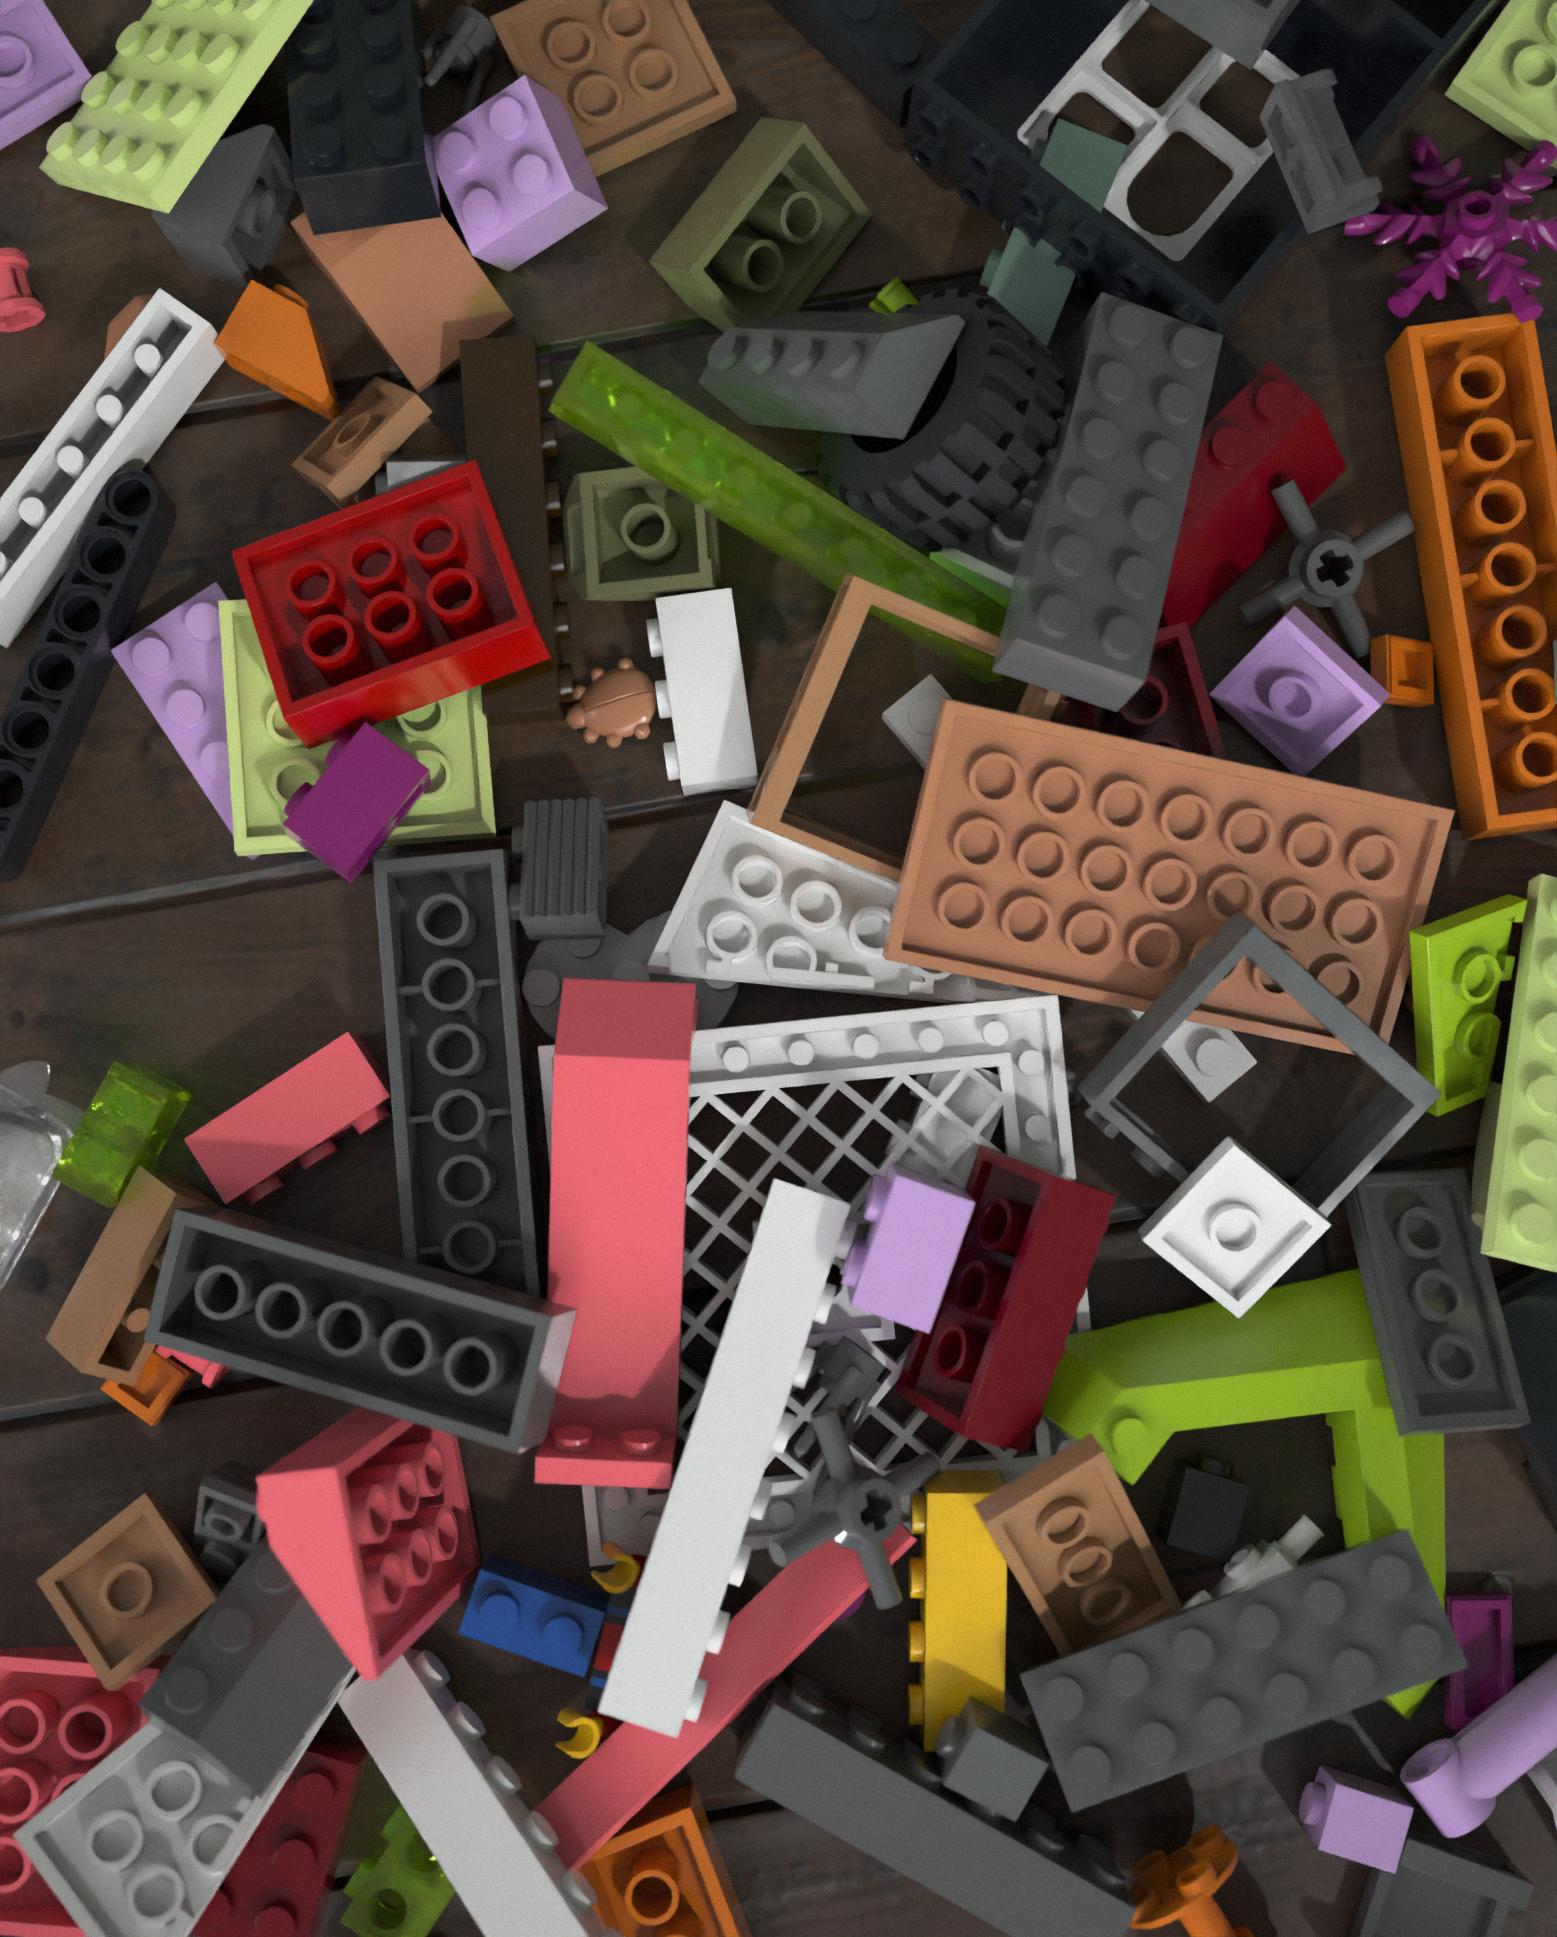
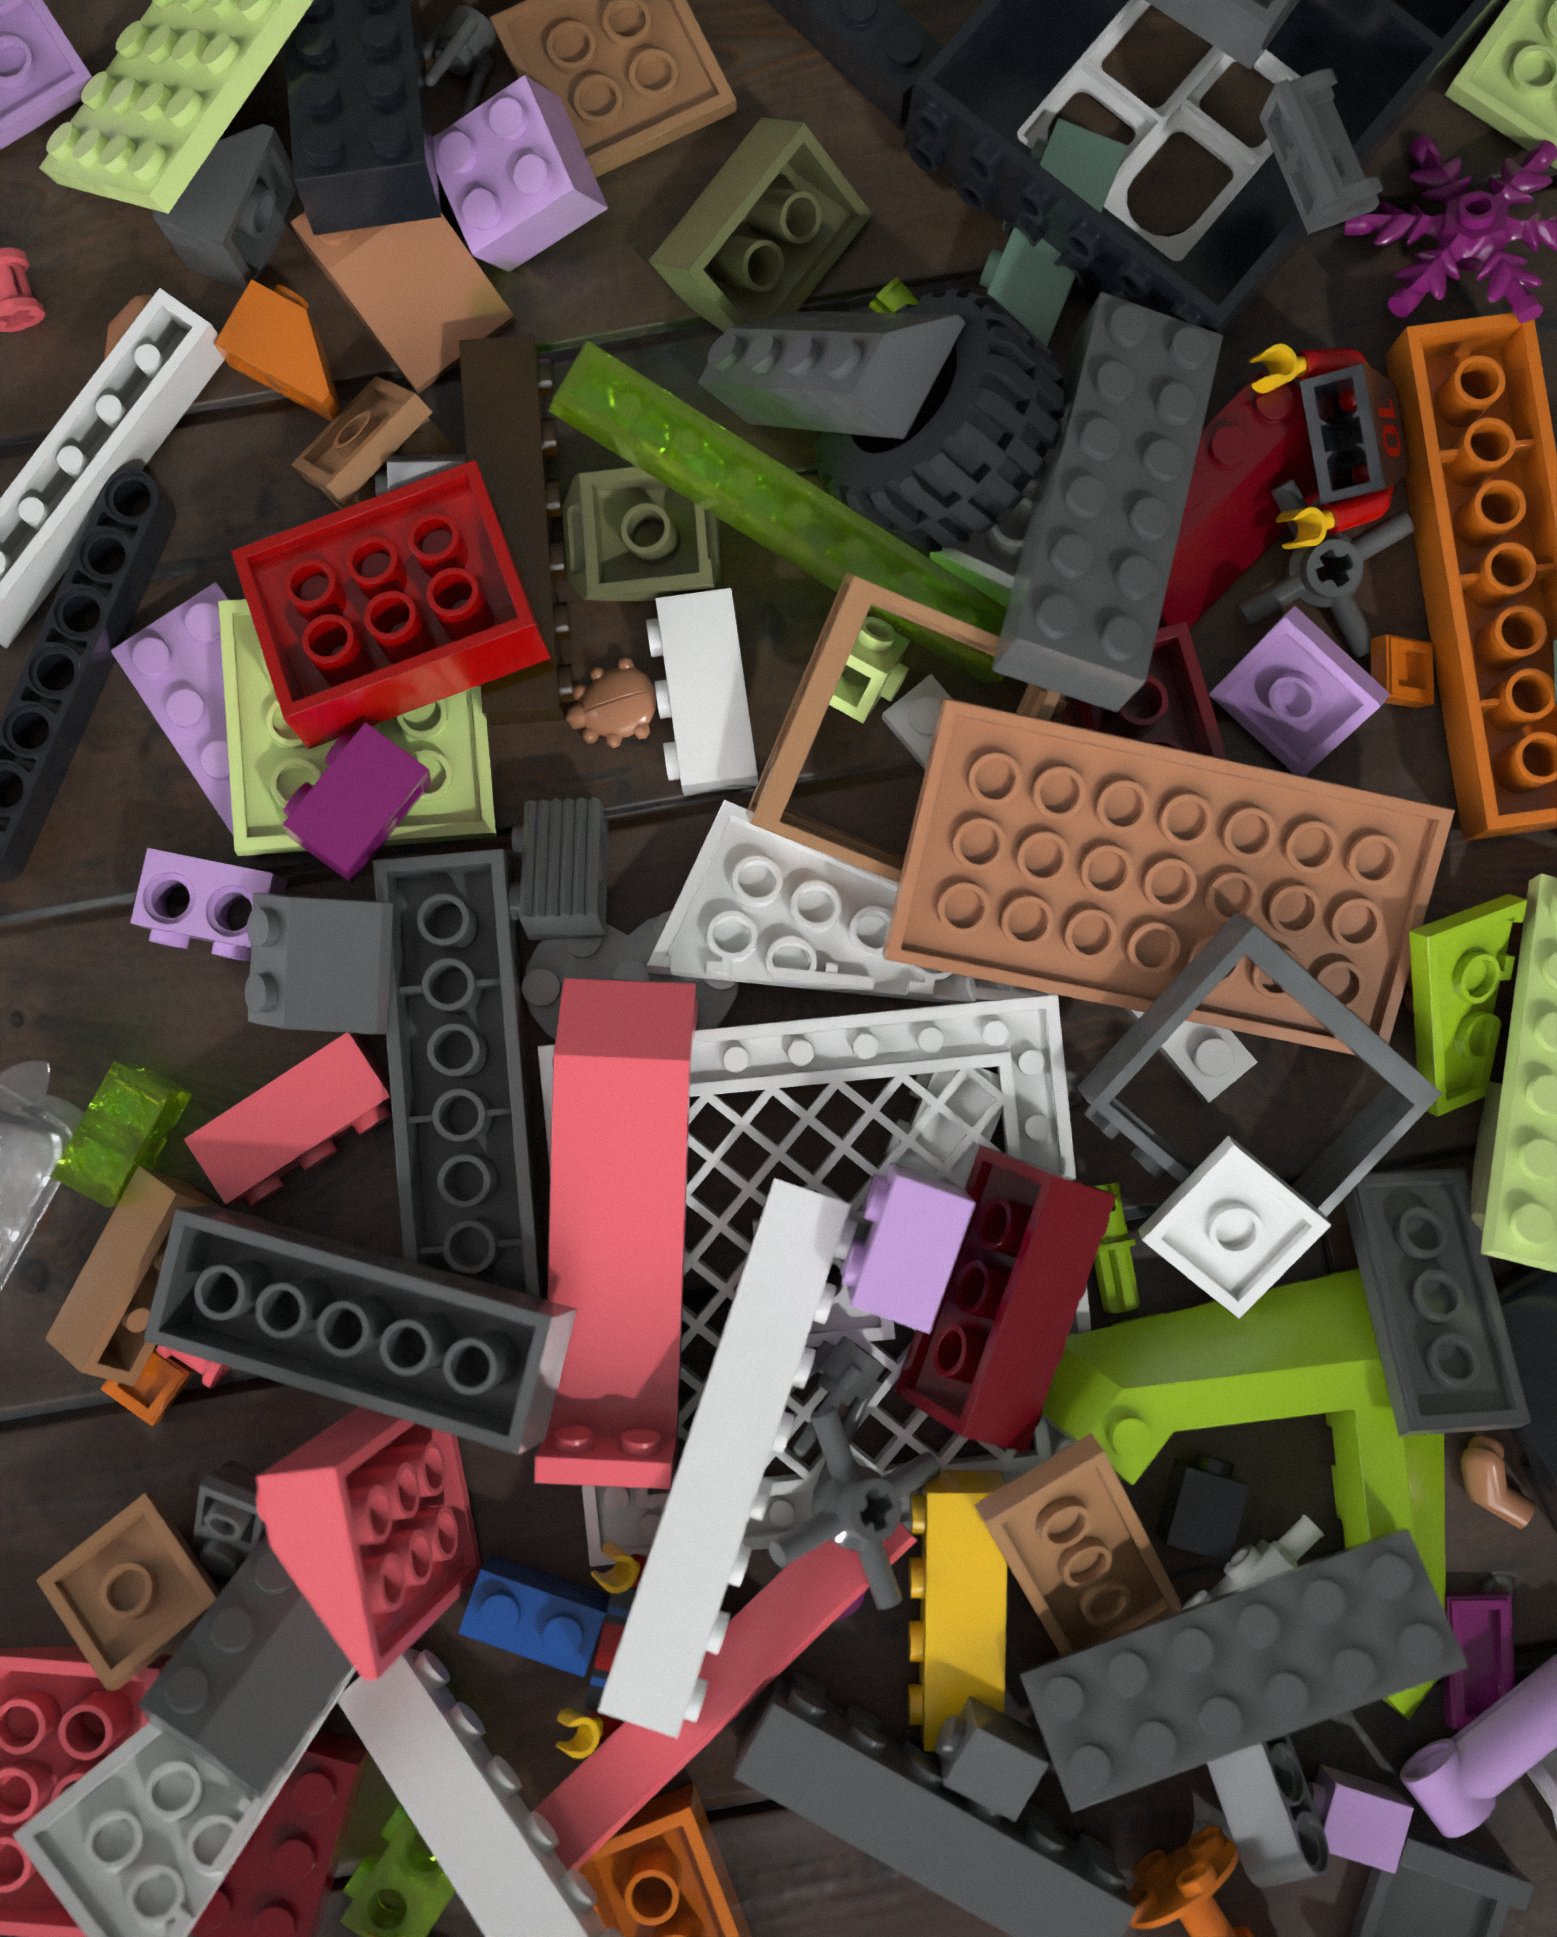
(212, 892): none -> lavender brick
(319, 963): none -> dark grey slope
(871, 670): none -> yellowish green brick
(1114, 1261): none -> lime axle
(1271, 1813): none -> dark grey beam
(1351, 432): none -> torso
(1486, 1481): none -> nougat arm

